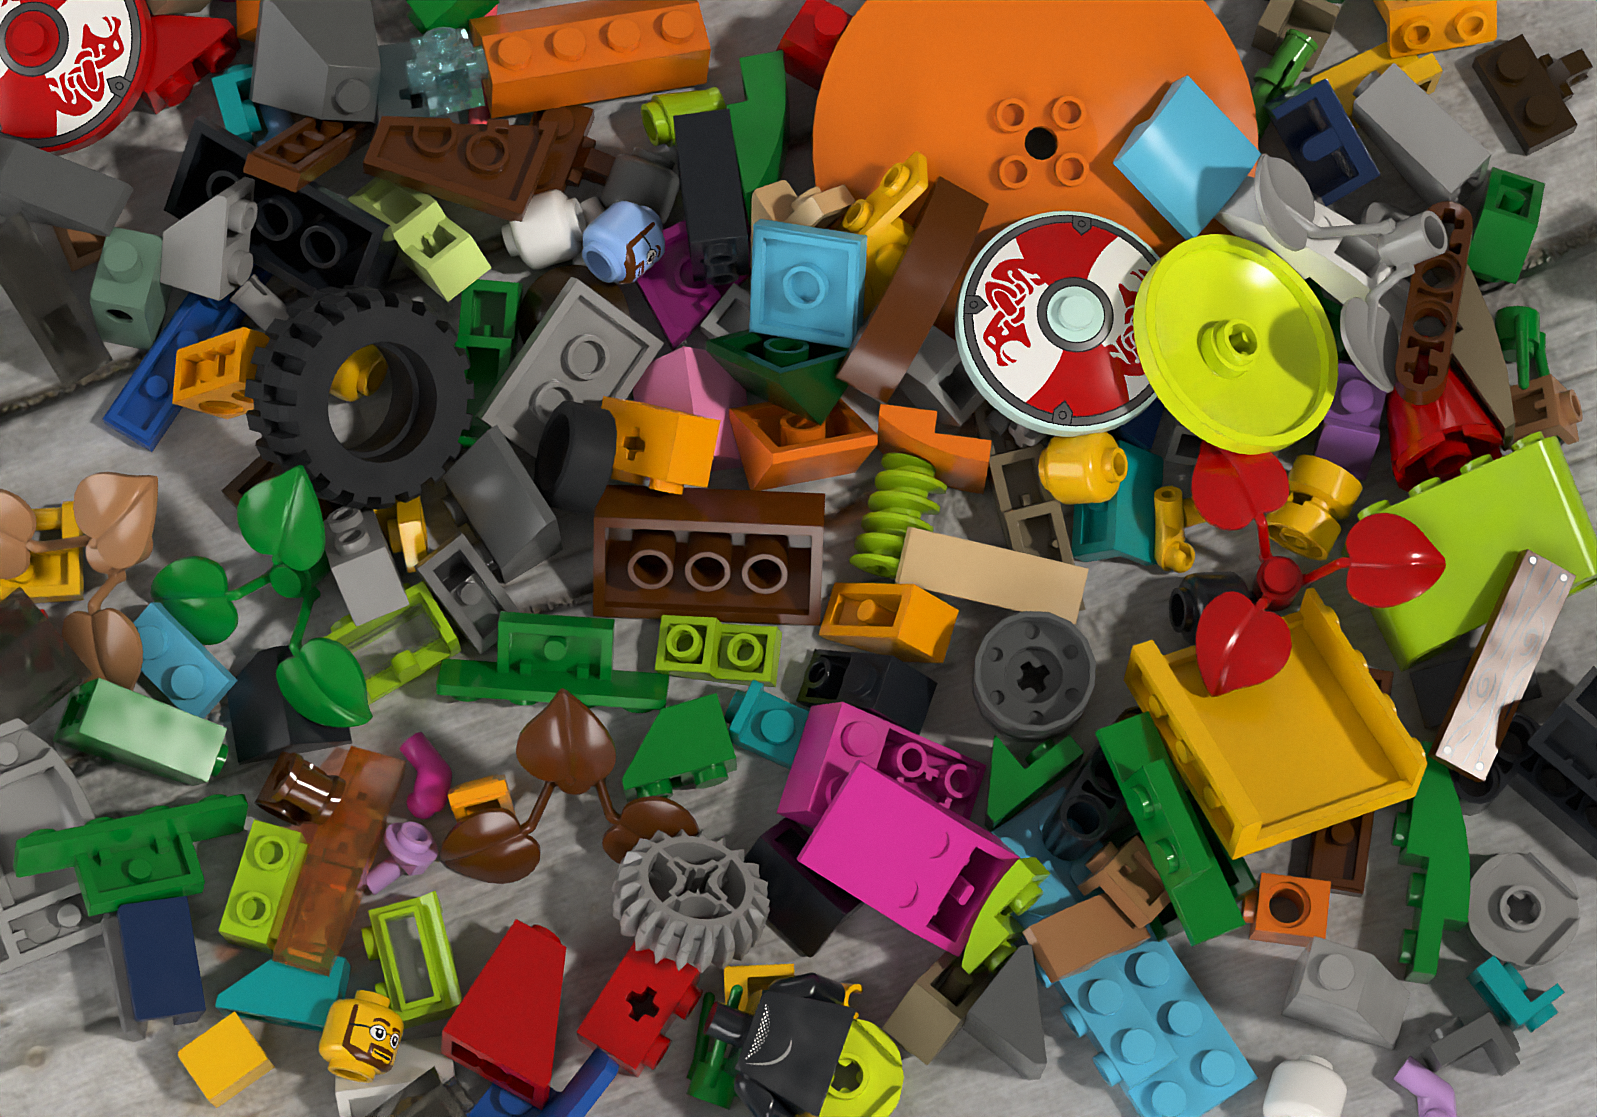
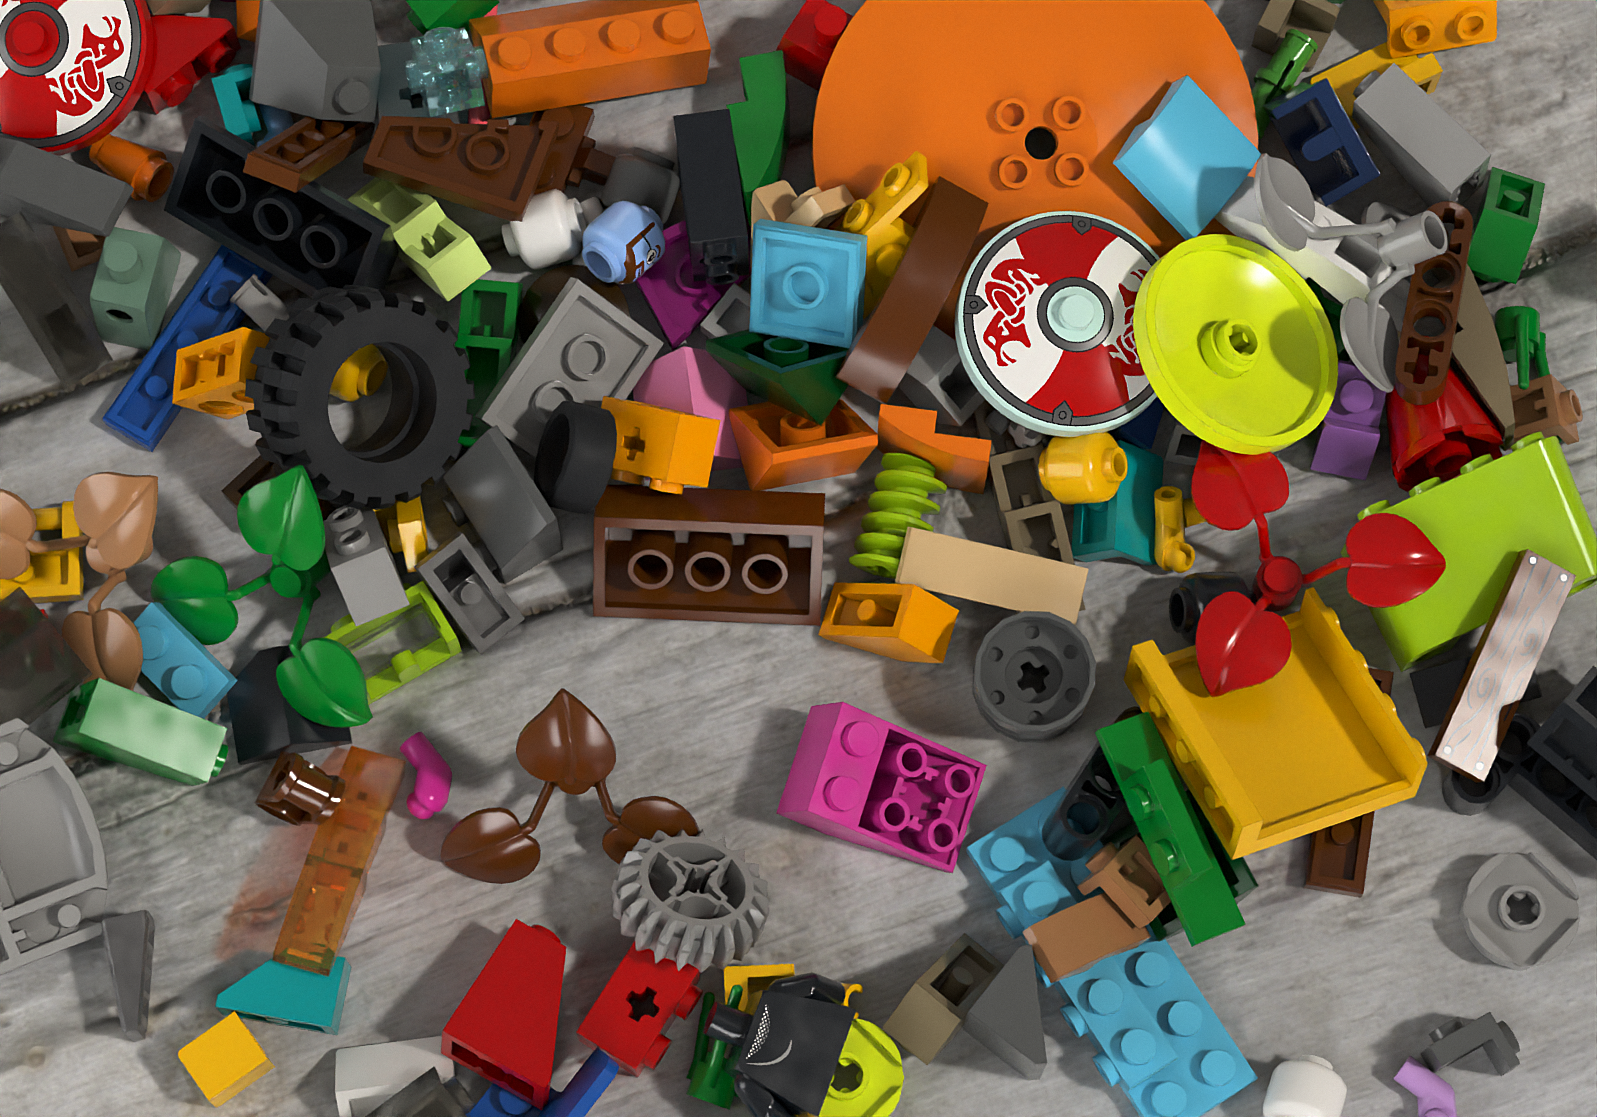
(133, 855): green bracket -> none
(134, 165): none -> orange cone
(161, 960): dark blue panel -> none
(211, 245): light grey slope -> none
(263, 886): lime window -> none
(361, 1037): yellow head -> none
(410, 850): lavender plate -> none
(414, 959): lime window -> none
(479, 795): light orange slope -> none
(552, 653): green bracket -> none
(659, 113): lime cone -> none
(682, 748): green slope -> none
(717, 651): lime slope -> none
(765, 724): teal bracket -> none
(801, 901): black panel -> none
(870, 683): black slope -> none
(907, 857): dark pink slope -> none
(995, 928): lime slope -> none
(1014, 788): green slope -> none
(1307, 894): orange brick -> none
(1316, 500): yellow wheel -> none
(1346, 993): light grey slope -> none
(1435, 841): green slope -> none
(1504, 991): teal bracket -> none
(1532, 90): dark brown hinge -> none

